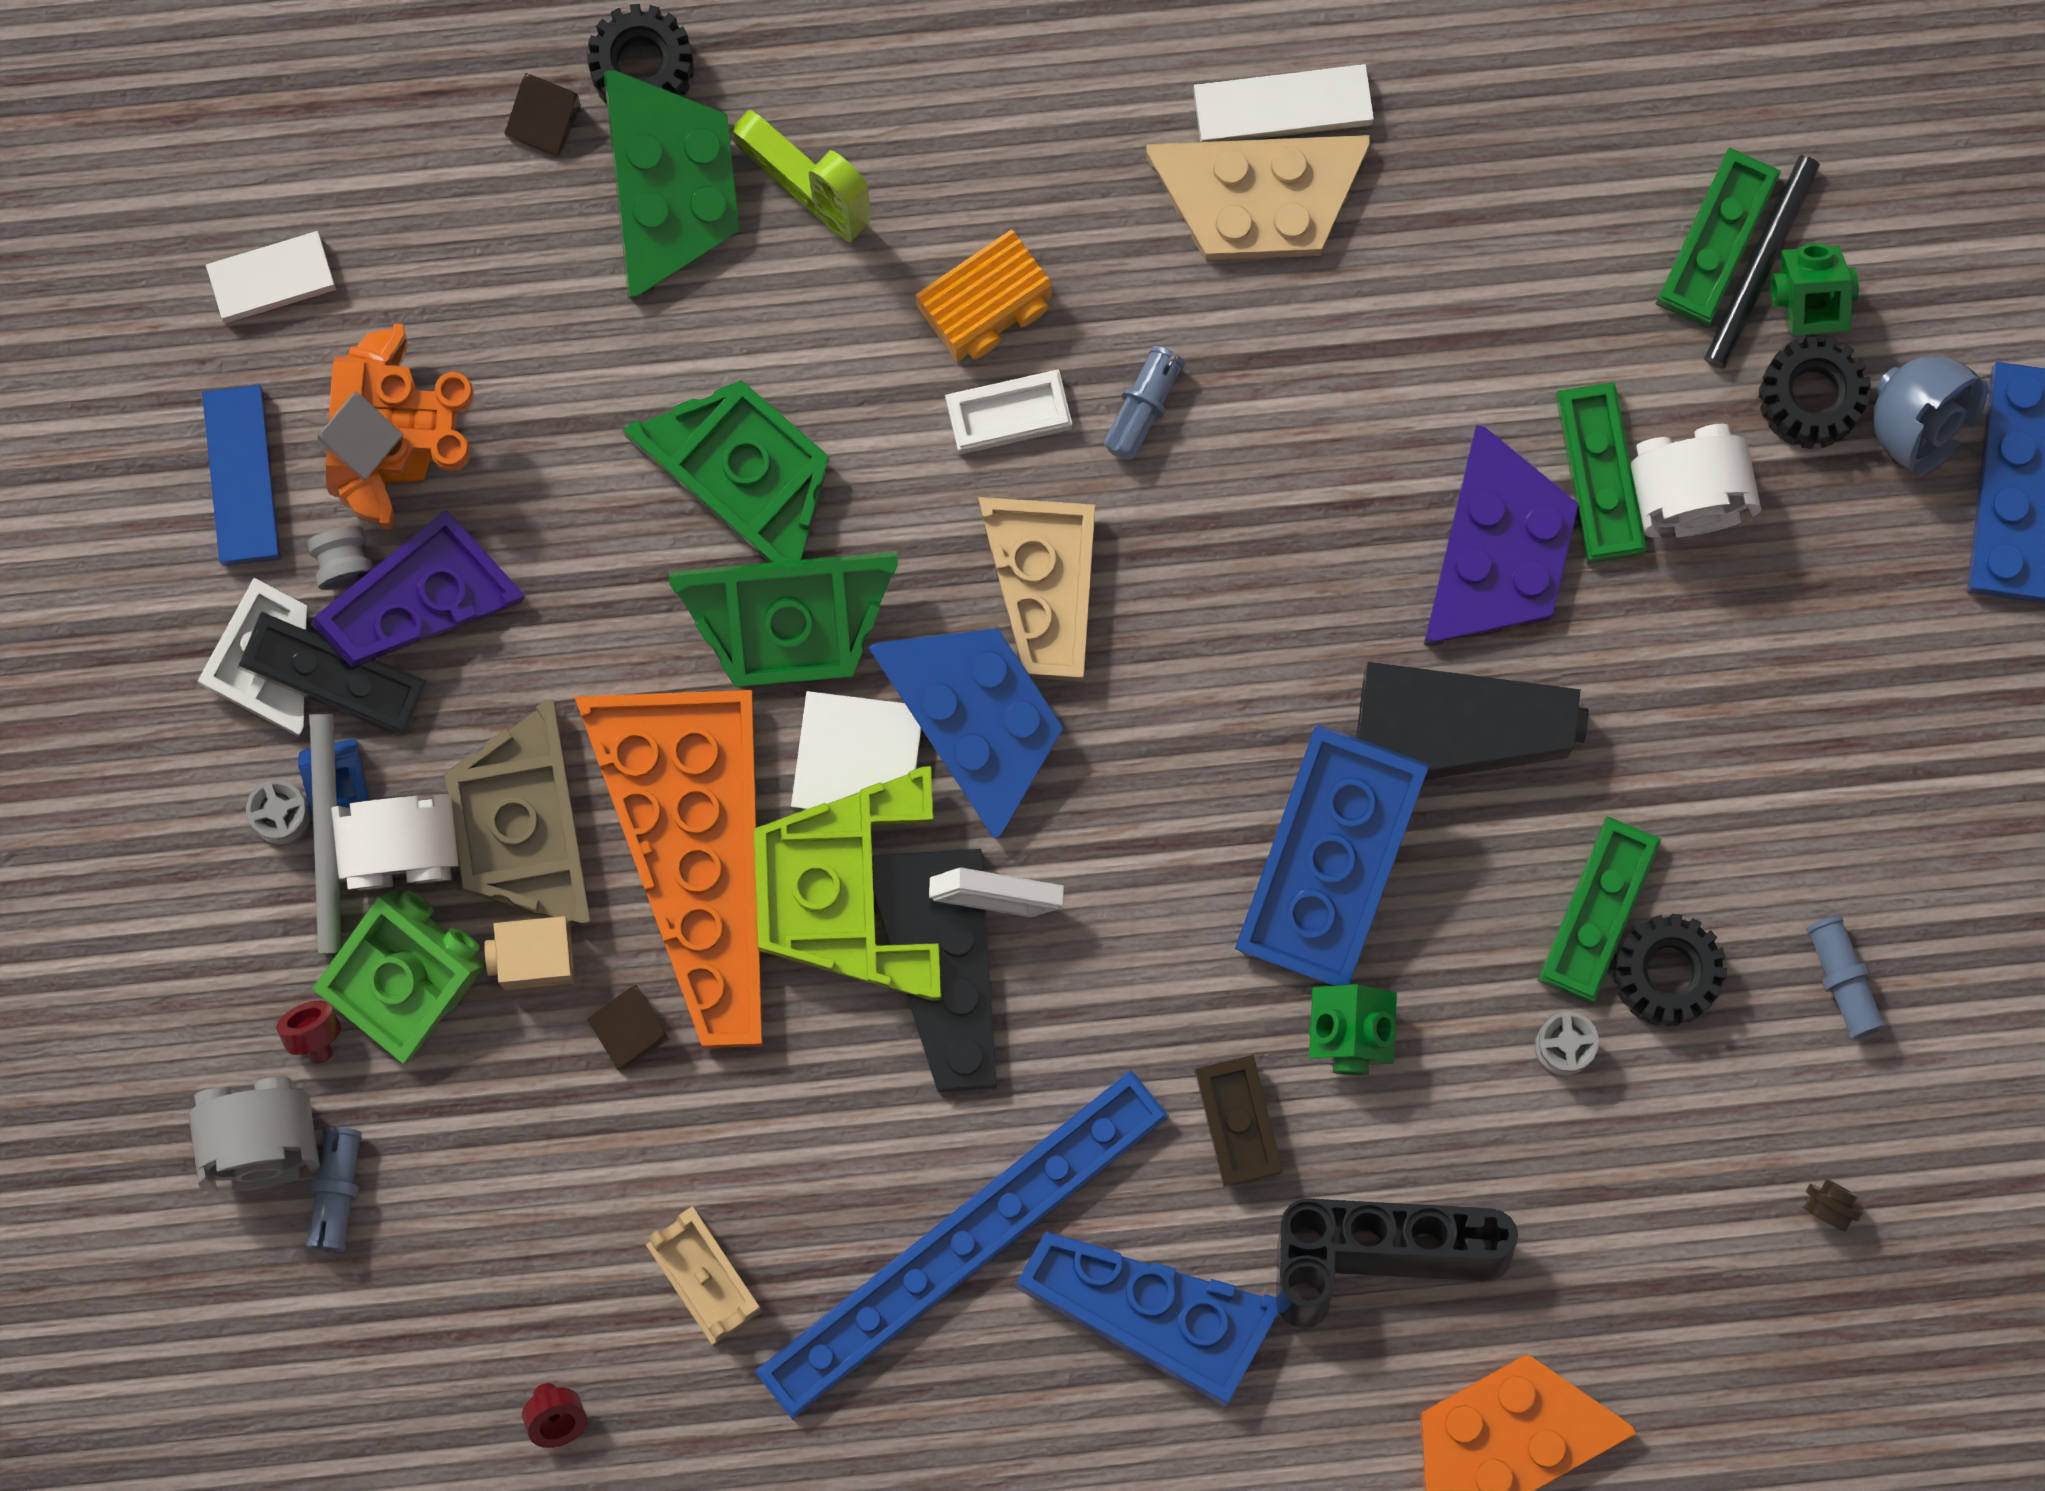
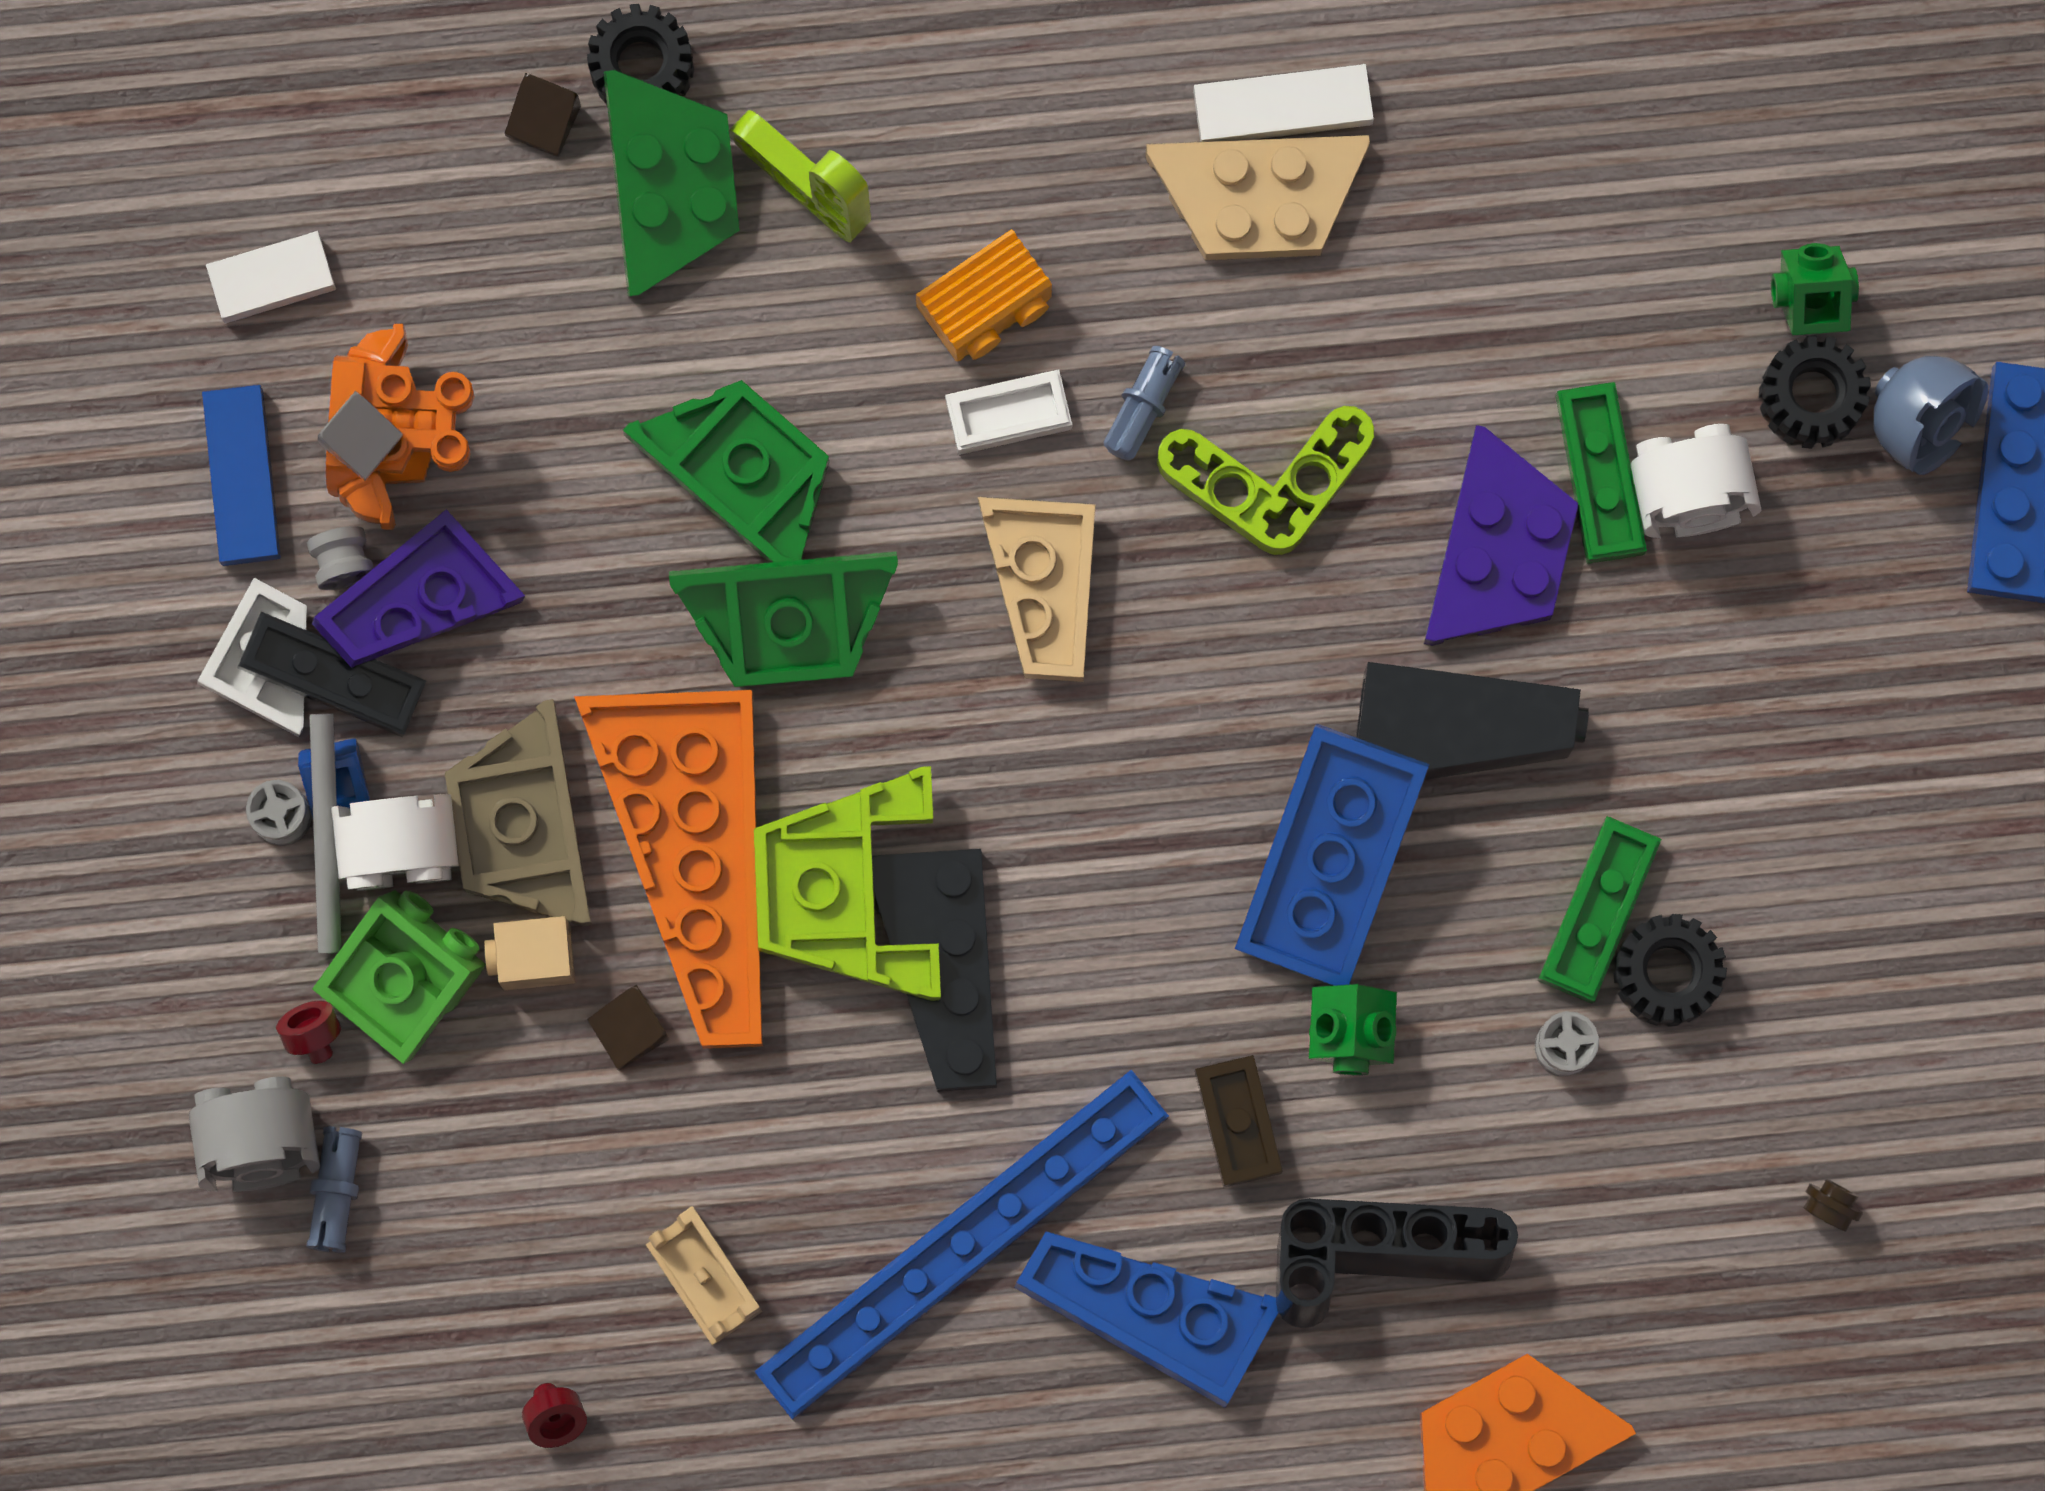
(851, 746): white tile -> none
(976, 714): blue wing -> none
(996, 892): white tile -> none
(1262, 497): none -> lime beam
(1718, 237): green tile -> none
(1762, 261): black bar -> none
(1846, 977): sand blue pin -> none

